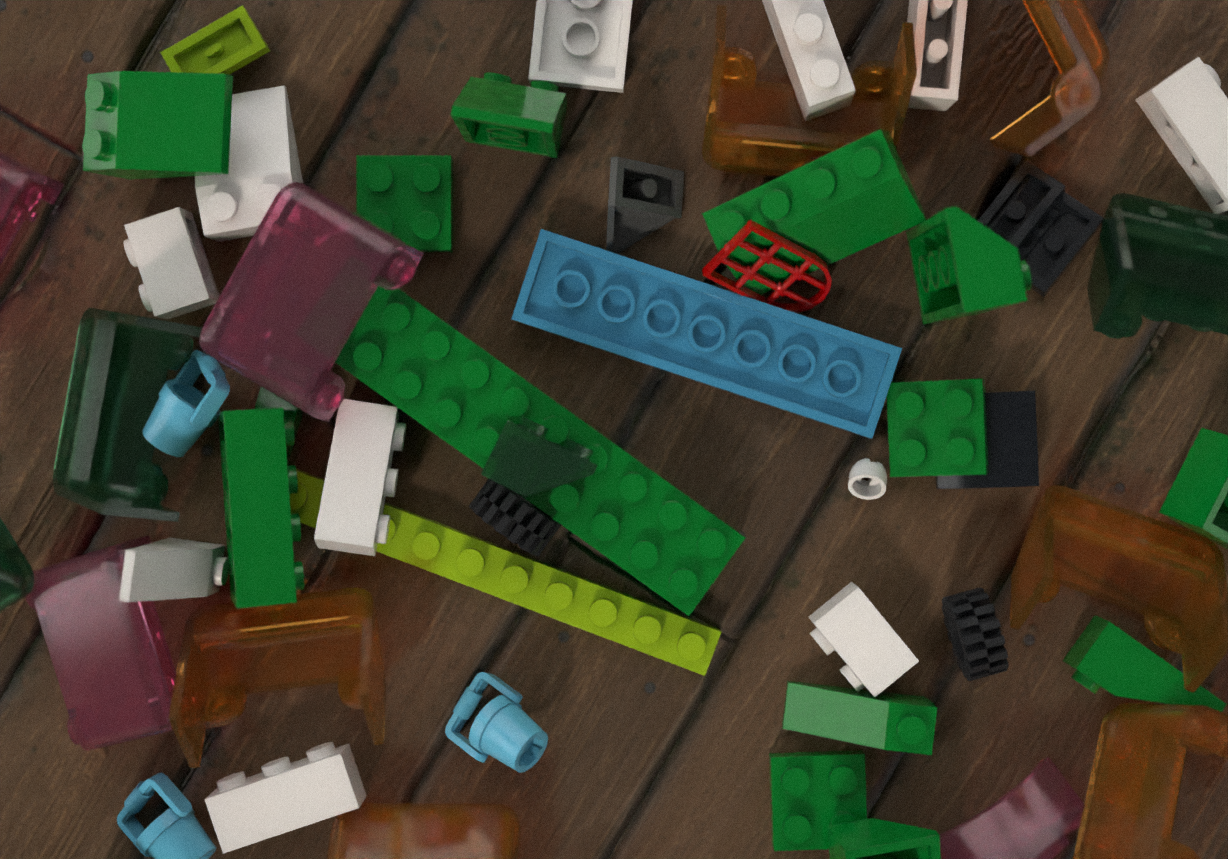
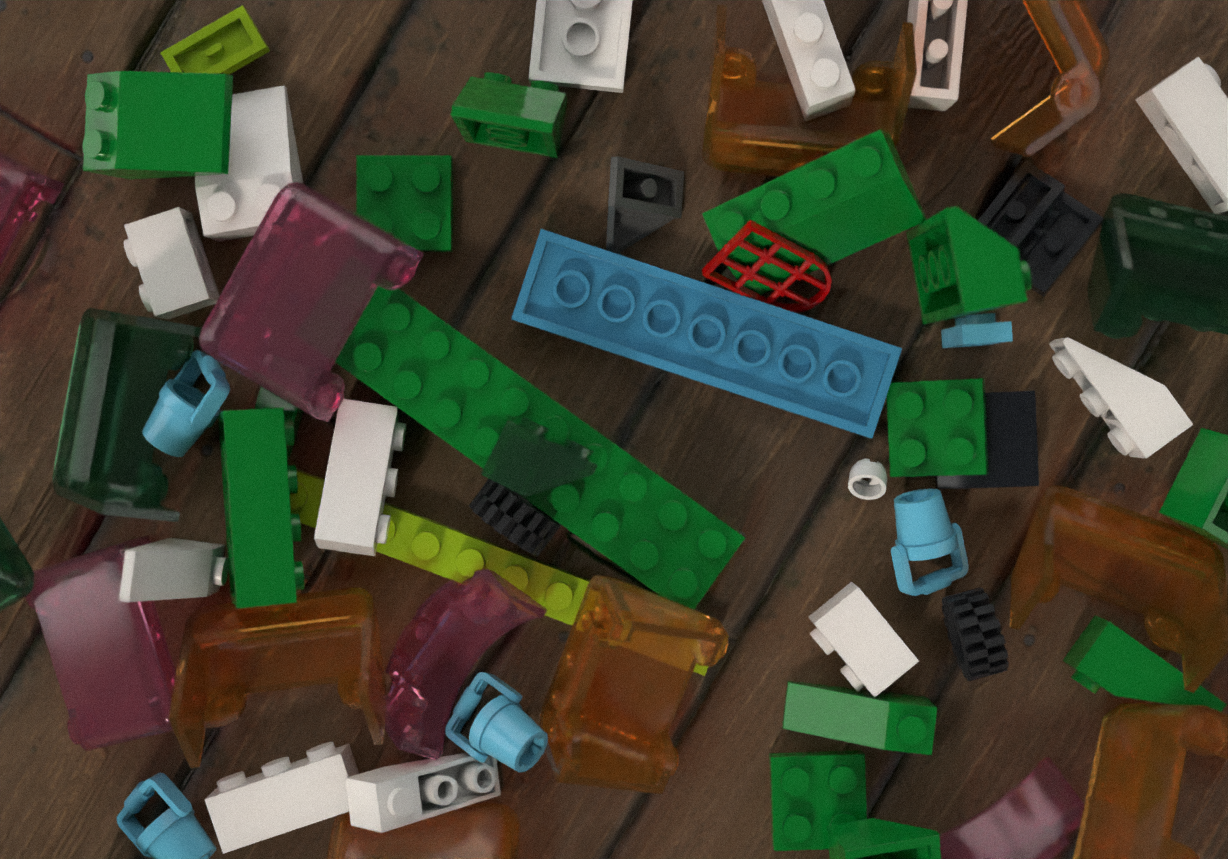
(419, 790): none -> white slope
(440, 651): none -> clear pink windscreen
(623, 686): none -> clear orange windscreen
(926, 534): none -> medium azure piece
(976, 331): none -> medium azure plate
(1134, 406): none -> white slope

